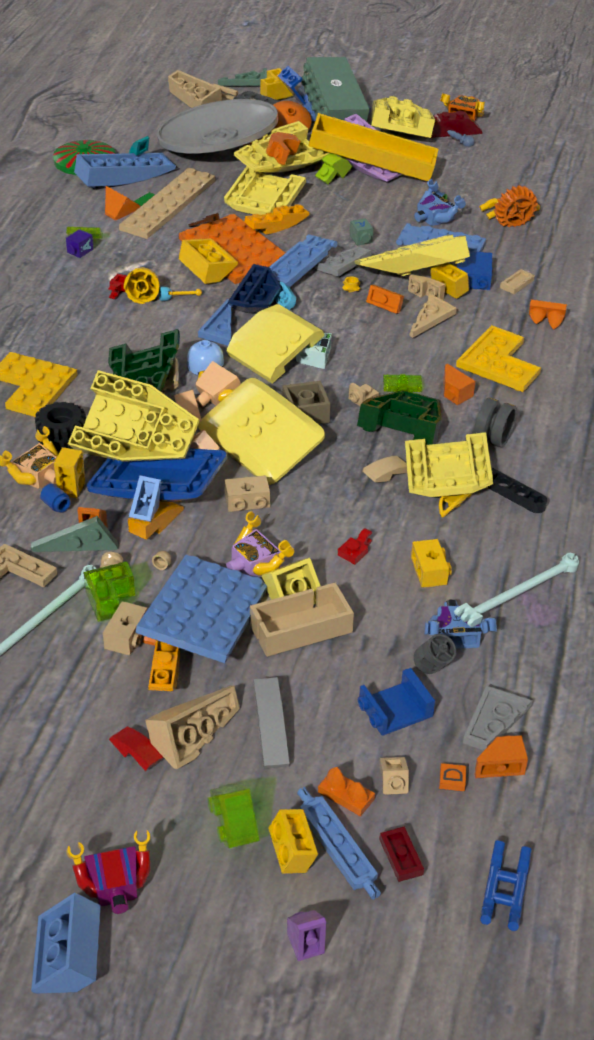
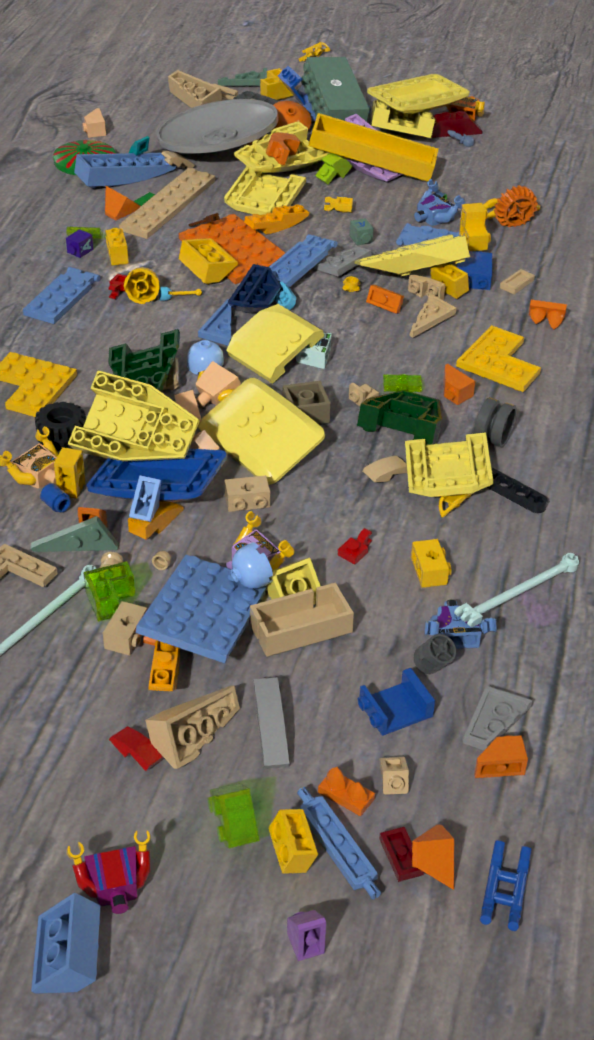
(60, 295): none -> medium blue hinge
(94, 124): none -> light nougat slope
(116, 246): none -> yellow brick
(176, 159): none -> tan slope
(251, 567): none -> light blue cylinder
(318, 51): none -> yellow piece
(340, 204): none -> yellow plate
(419, 93): none -> light yellow wedge
(435, 854): none -> orange slope
(452, 777): orange tile -> none
(473, 226): none -> yellow brick

